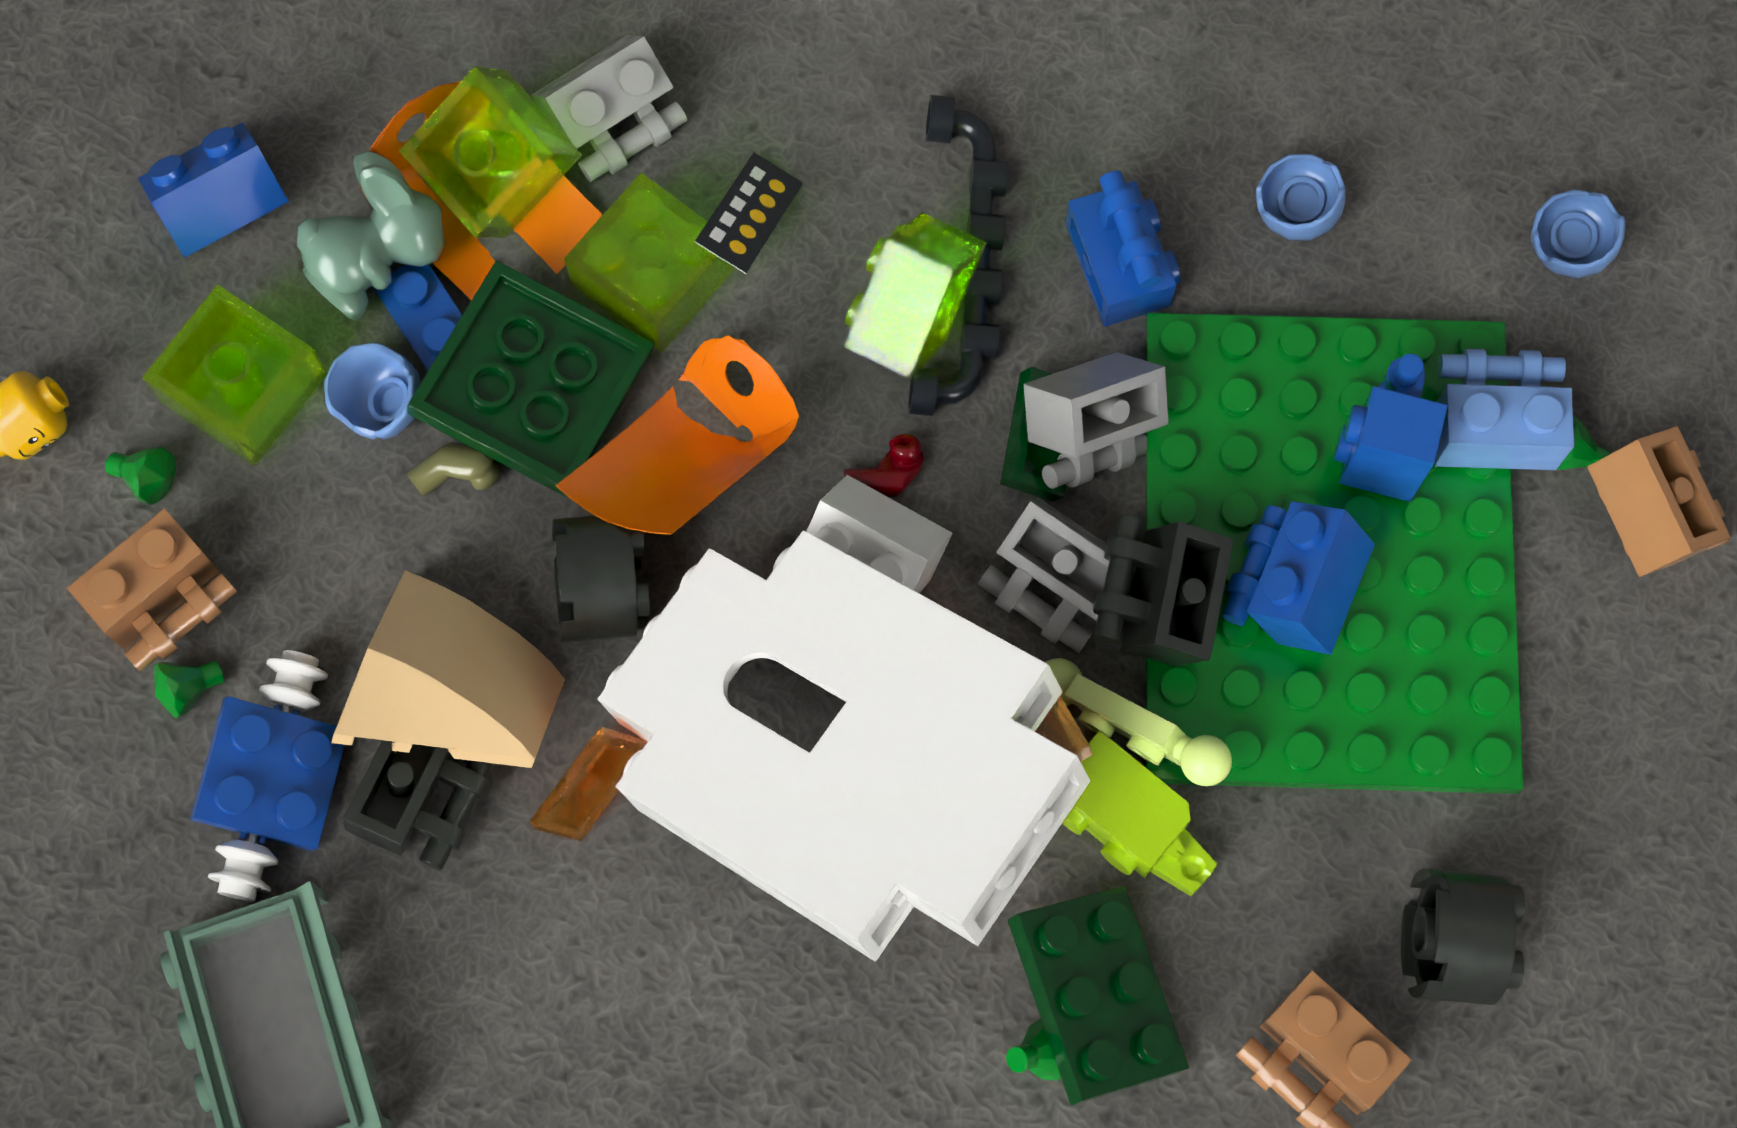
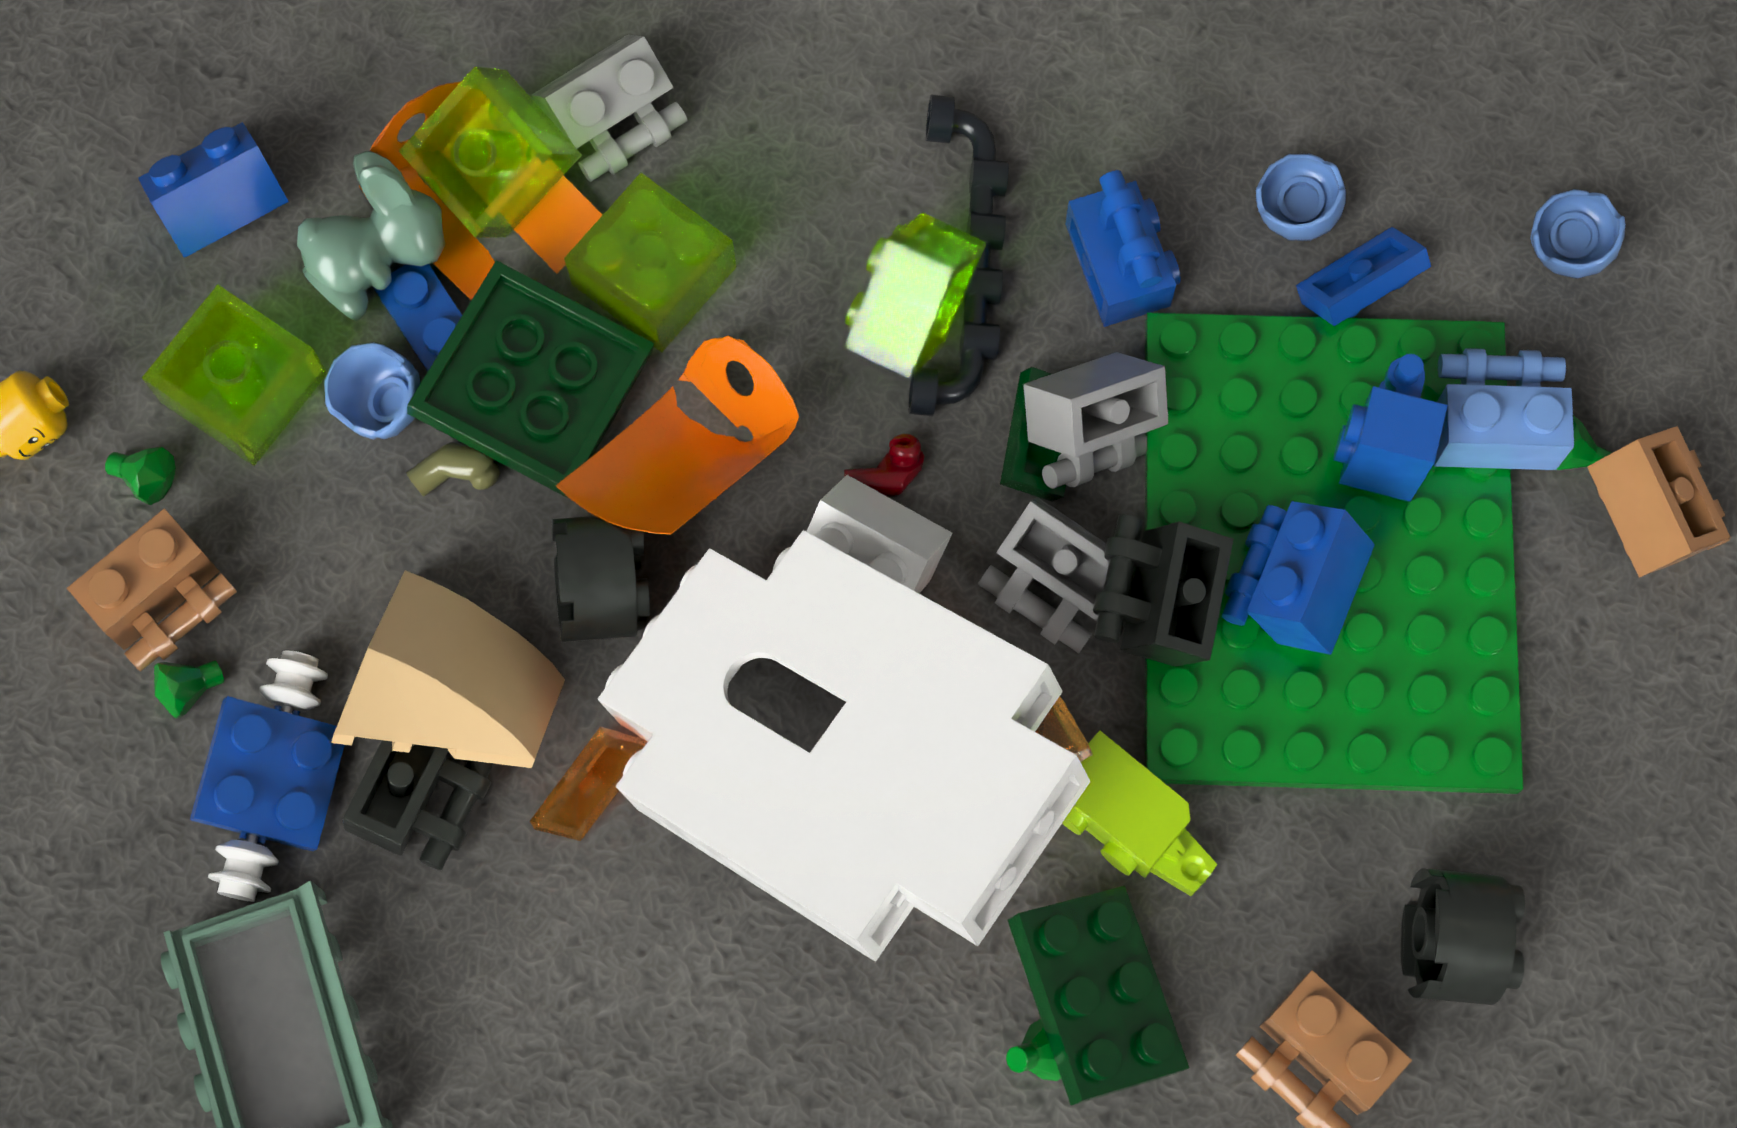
(749, 213): black sticker -> none
(1202, 759): yellowish green plate -> none
(1363, 276): none -> blue plate

